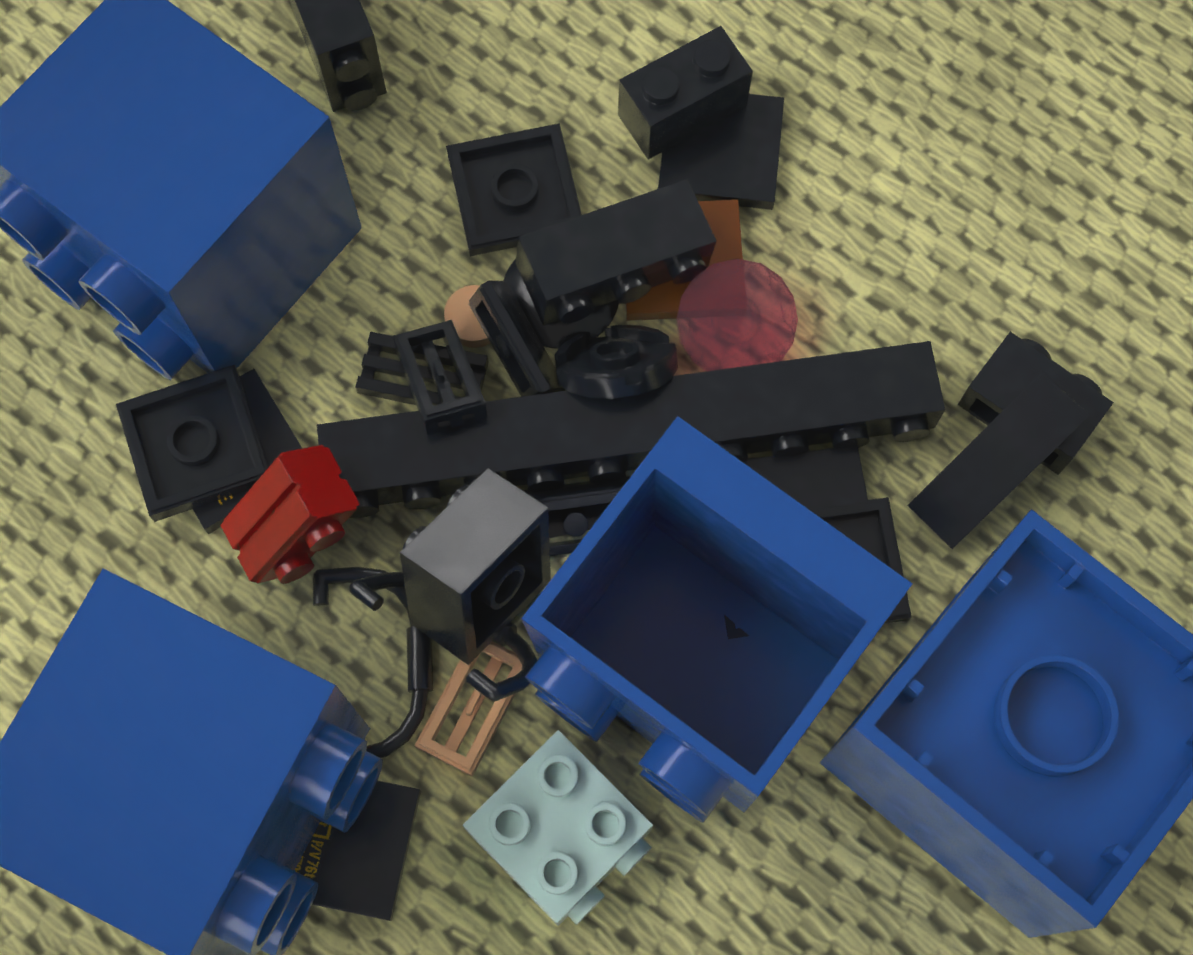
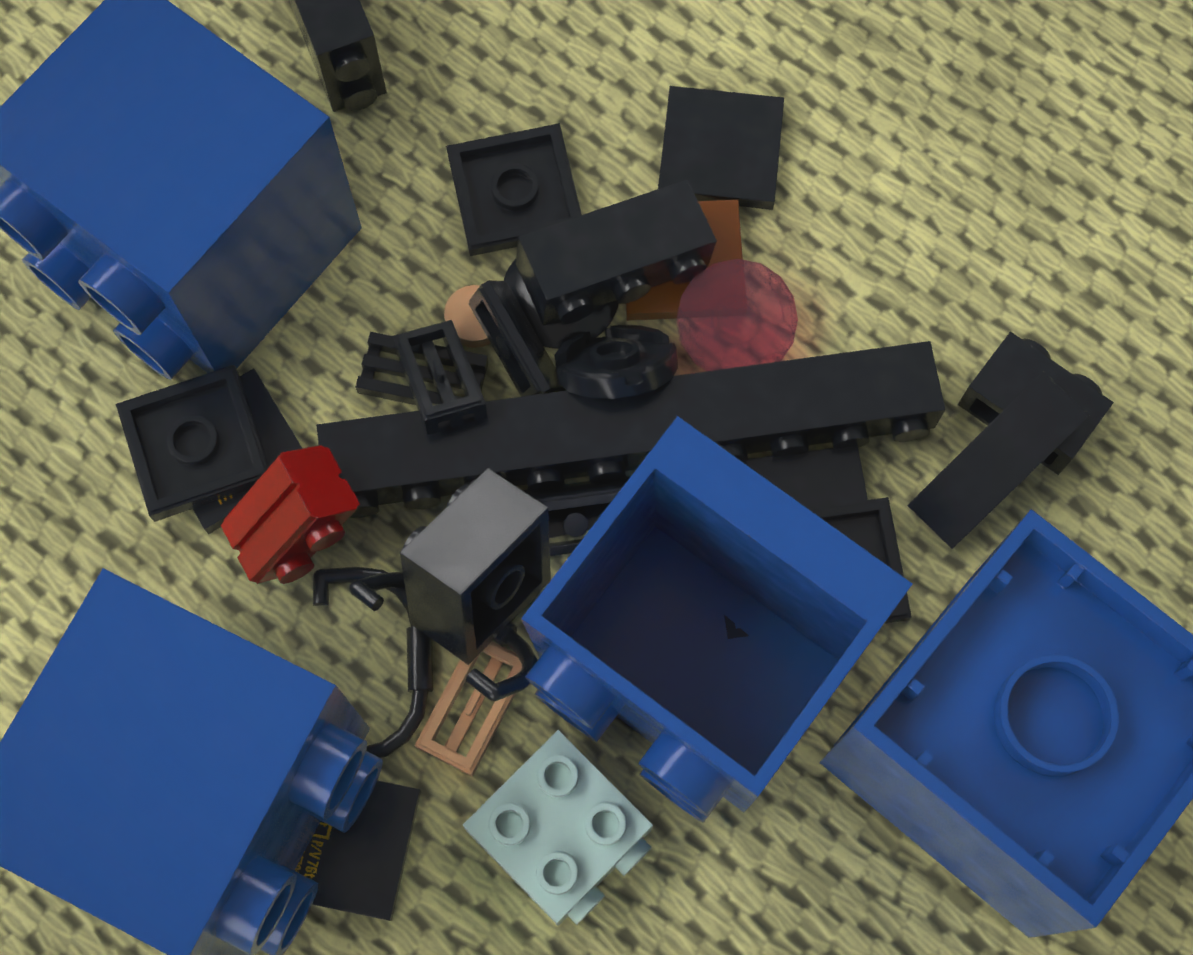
(684, 92): black brick -> none

